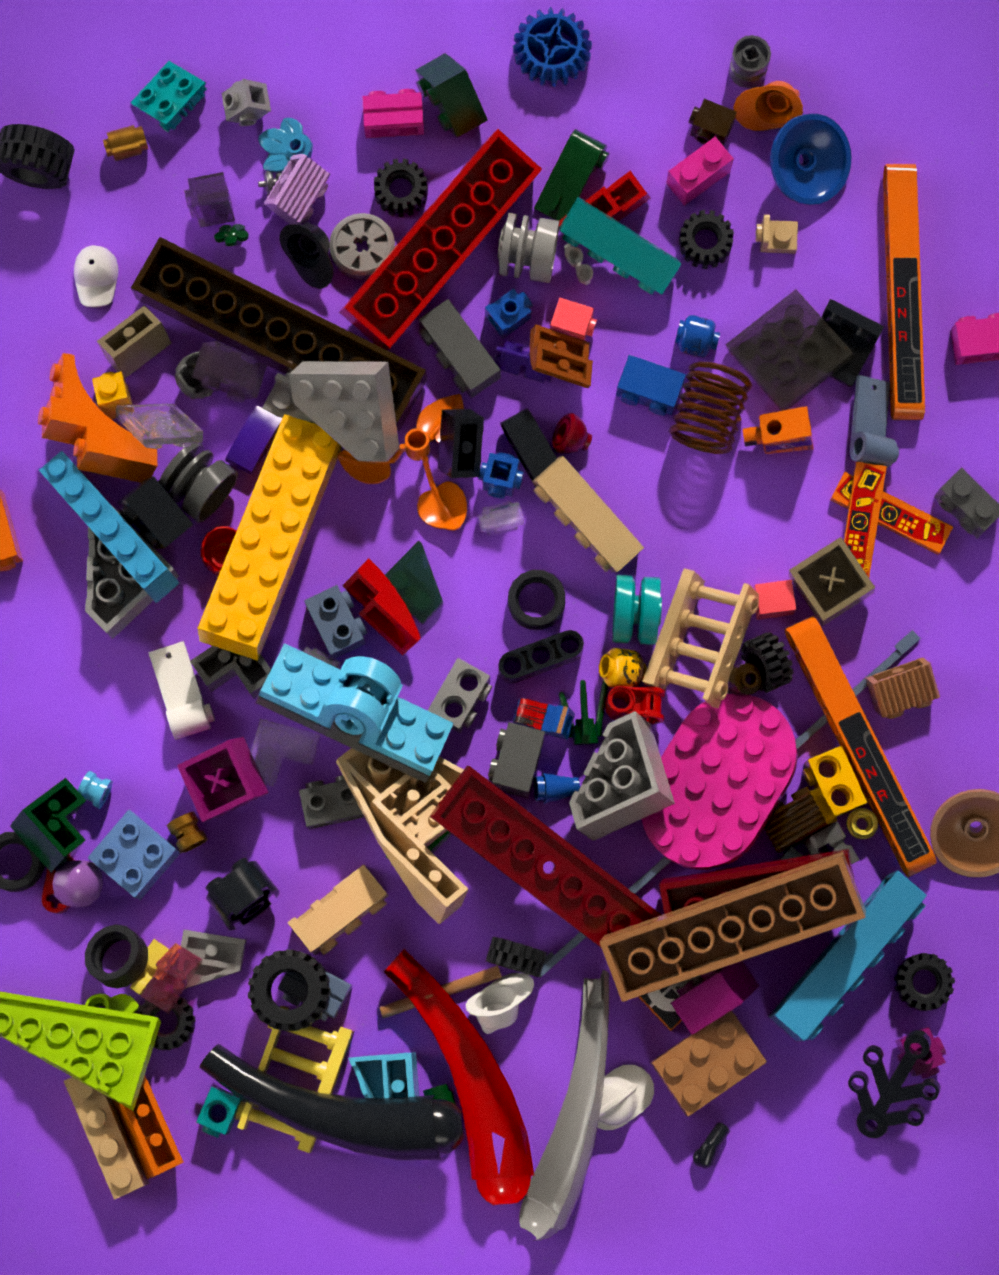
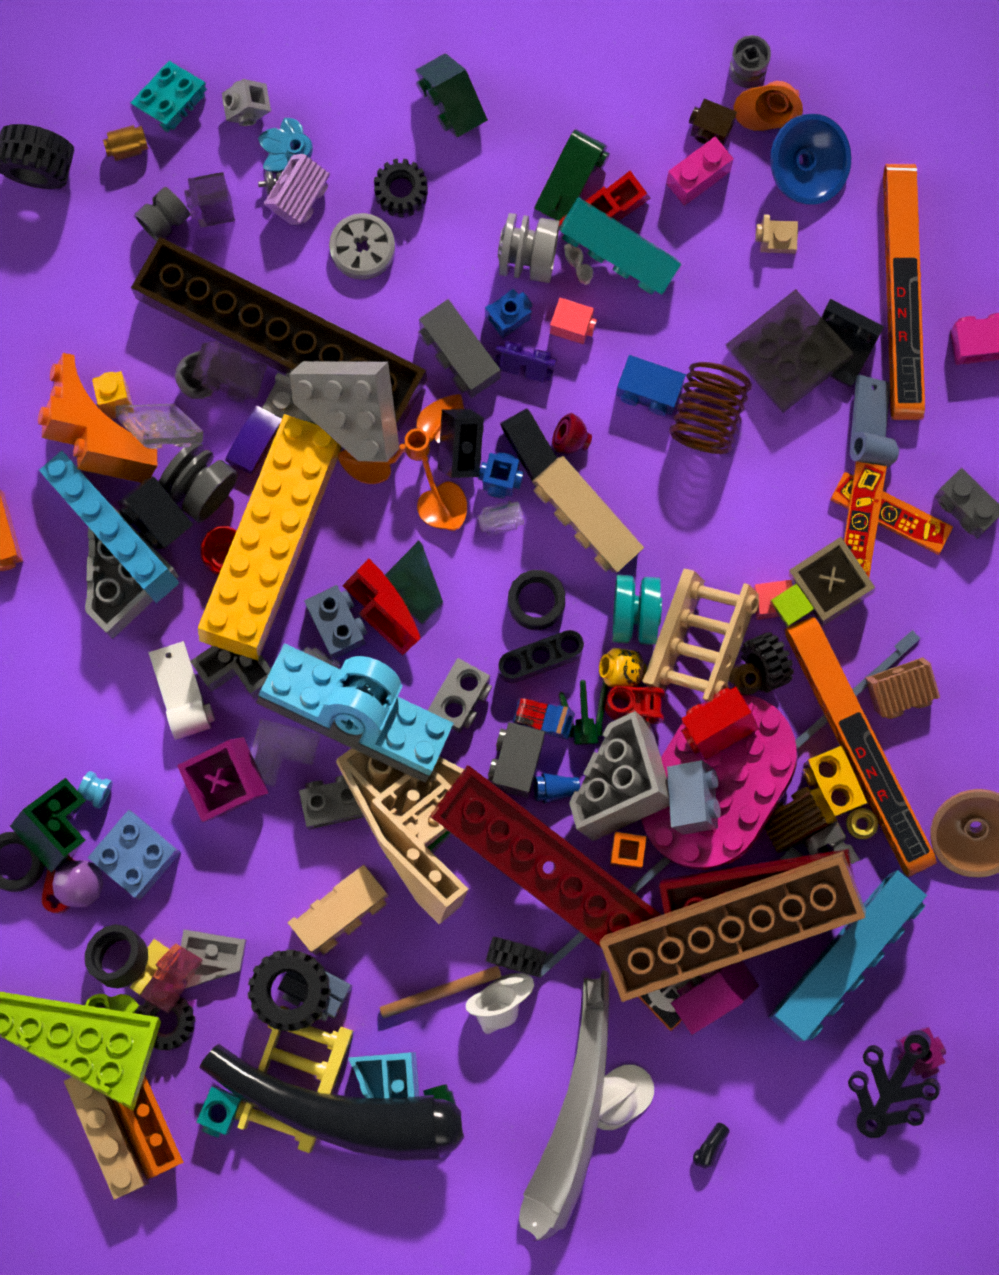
(97, 281): white cap -> none
(134, 341): dark tan brick -> none
(162, 214): none -> dark grey wheel
(187, 832): pearl gold wheel -> none
(231, 234): dark green plant -> none
(241, 893): black brick -> none
(308, 251): black piece -> none
(393, 114): dark pink brick -> none
(440, 240): red brick -> none
(480, 1084): red animal -> none
(560, 356): dark orange slope -> none
(573, 55): blue gear -> none
(628, 851): none -> orange brick
(693, 797): none -> sand blue brick
(697, 336): blue head -> none
(706, 222): black tyre -> none
(708, 1063): medium nougat brick -> none
(718, 723): none -> red brick
(791, 605): none -> lime tile
(793, 431): orange torso -> none
(938, 968): black tyre -> none

